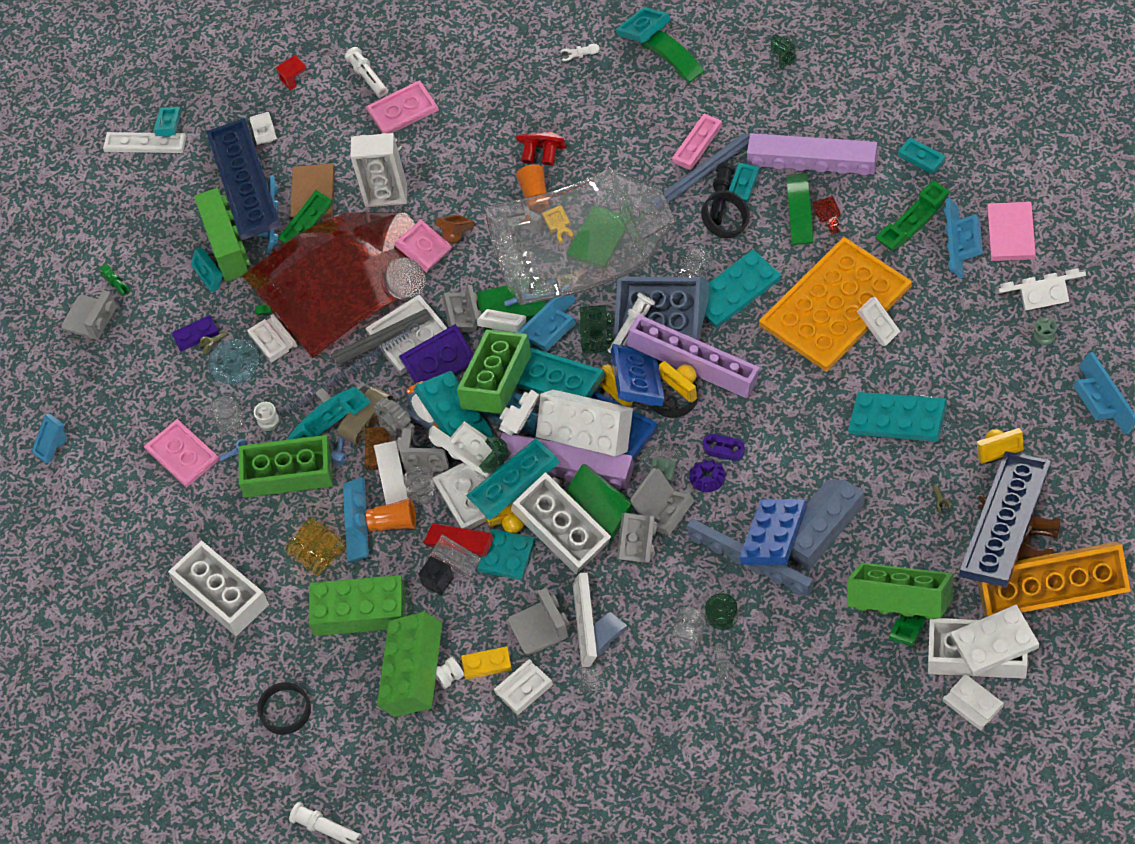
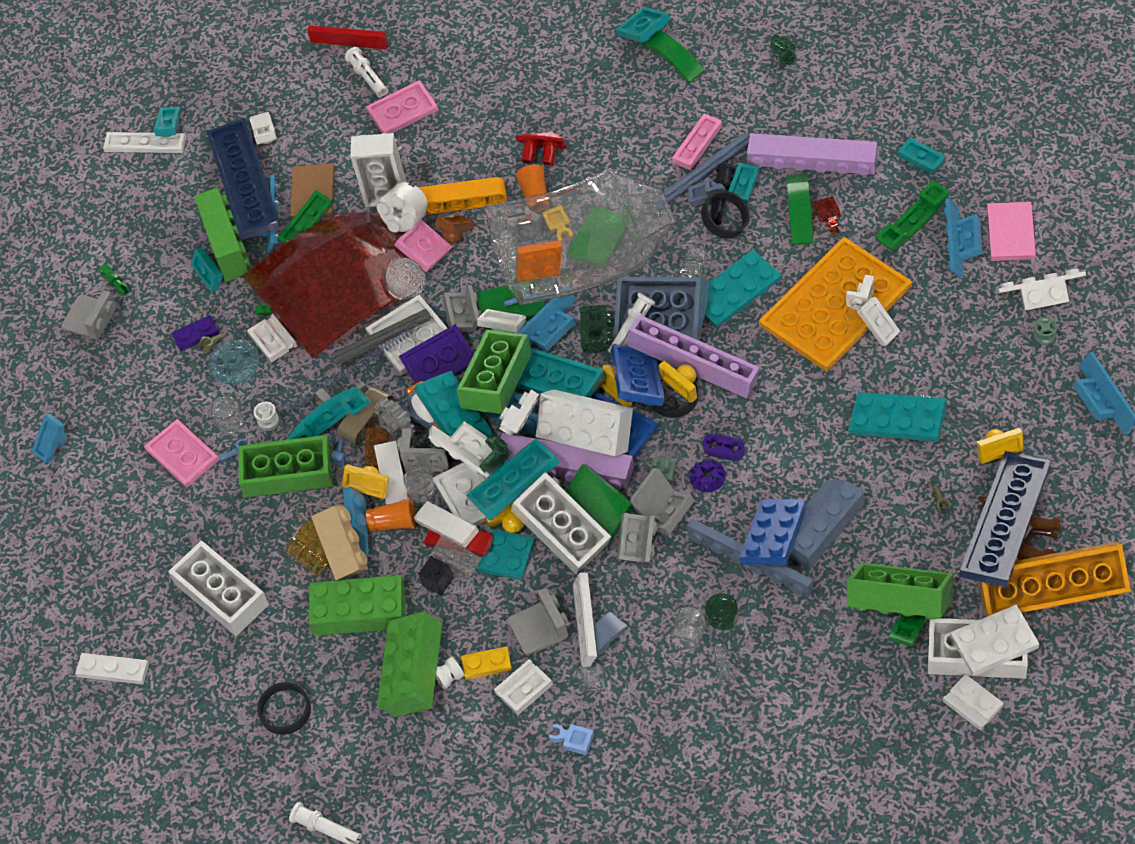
(112, 668): none -> white plate
(288, 70): red panel -> none
(340, 542): none -> tan brick
(347, 37): none -> red tile
(365, 480): none -> yellow tile
(402, 207): none -> white brick
(446, 524): none -> white tile
(464, 195): none -> light orange beam
(538, 261): none -> orange plate
(575, 739): none -> light blue plate
(579, 52): white piece -> none
(701, 192): none -> sand blue slope
(864, 293): none -> white bracket

